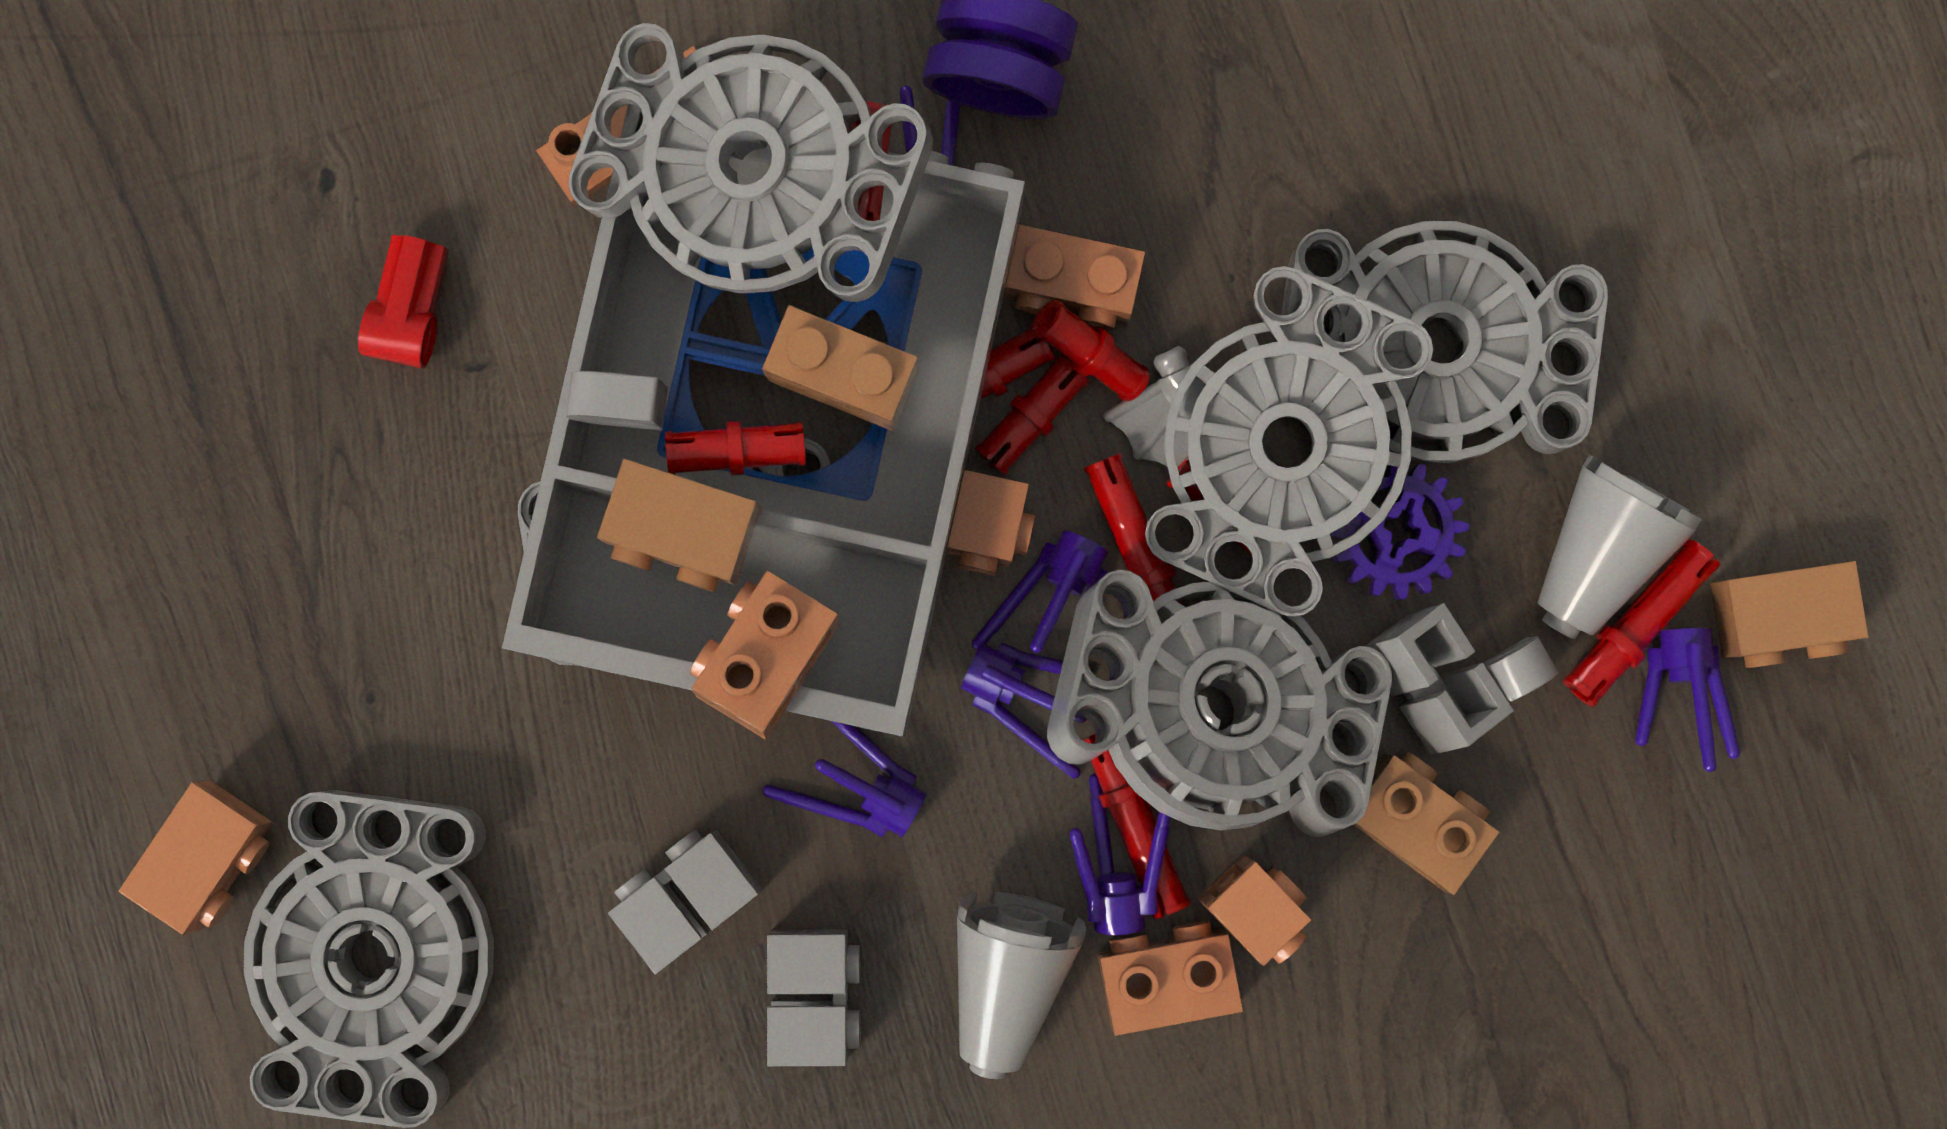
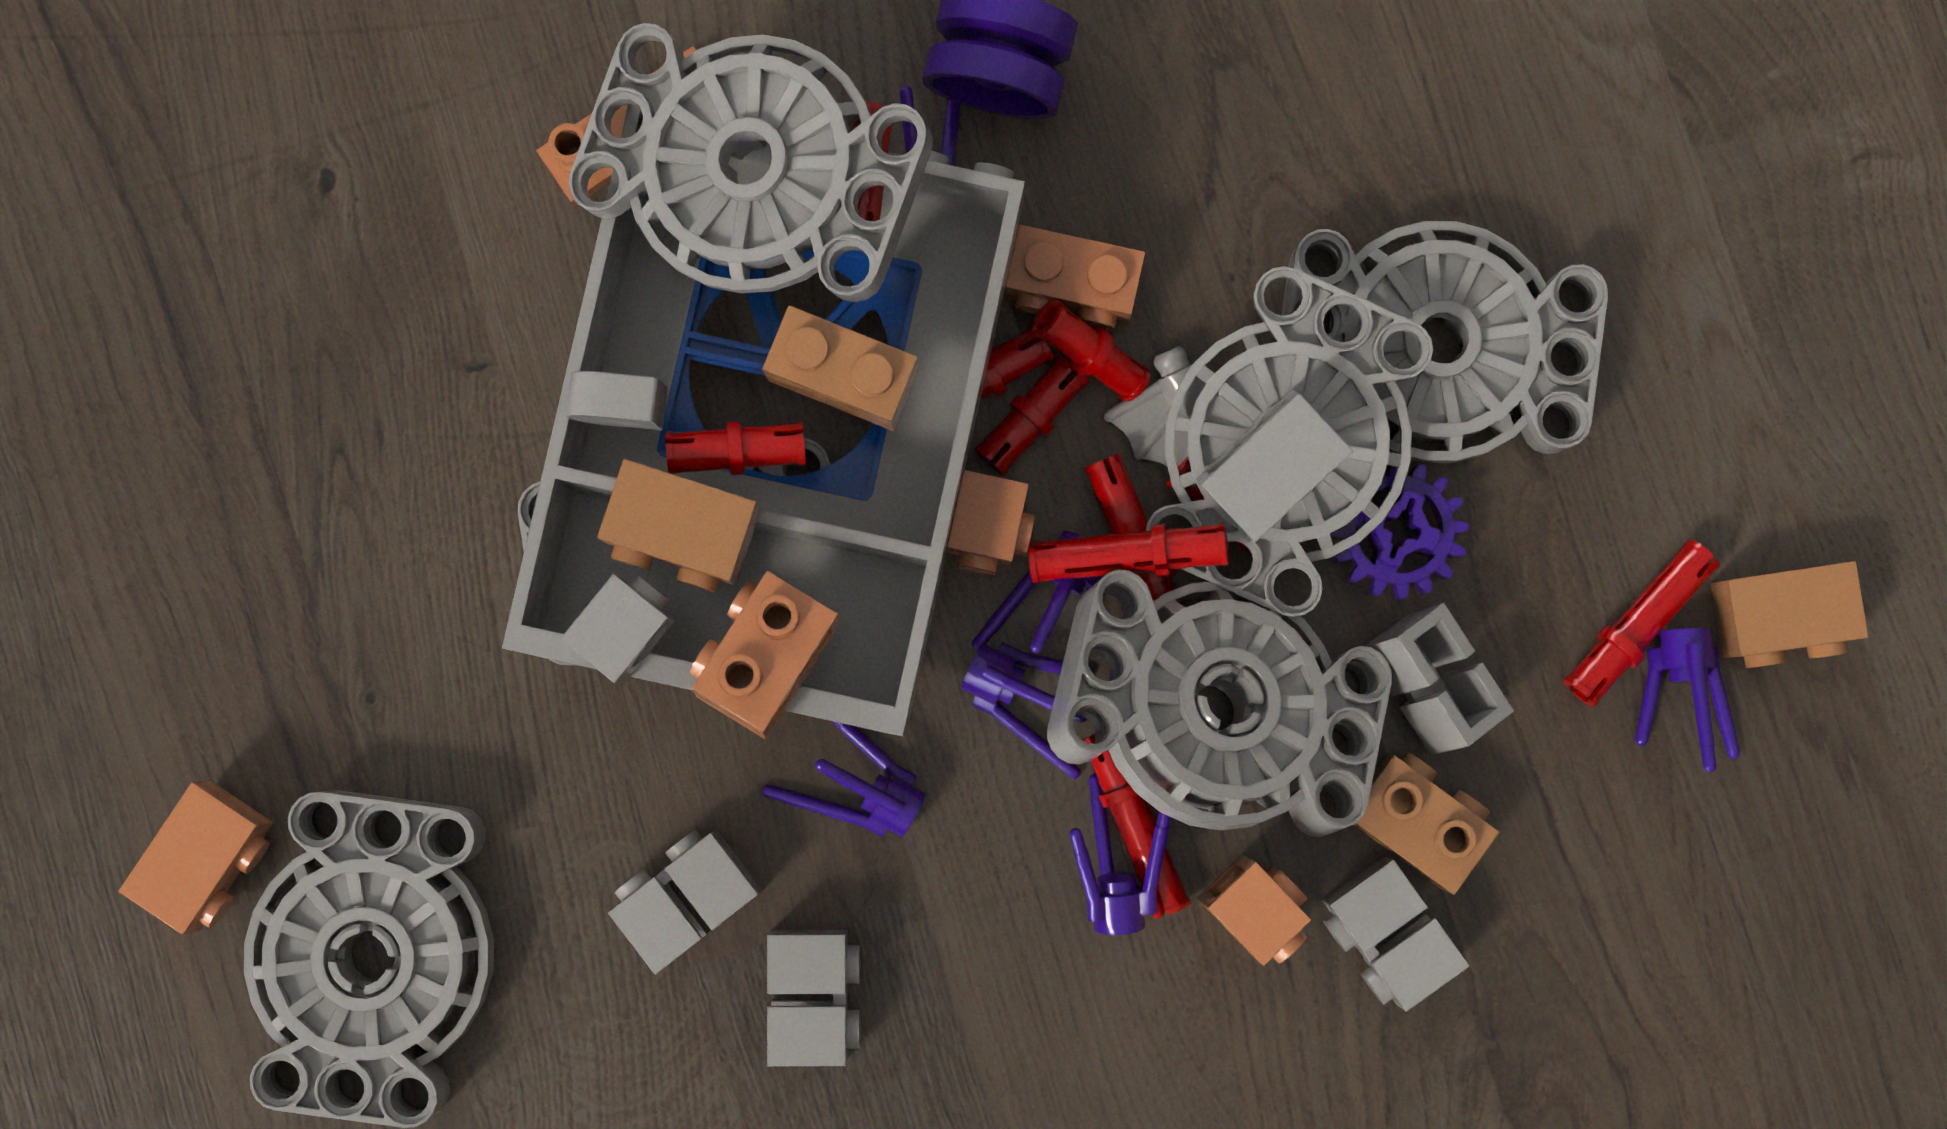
(402, 318): red piece -> none
(620, 627): none -> light grey brick
(1009, 976): light grey cone -> none
(1135, 552): none -> red pin
(1169, 978): nougat brick -> none
(1274, 465): none -> light grey brick
(1412, 960): none -> light grey piece
(1521, 668): light grey piece -> none
(1609, 547): light grey cone -> none

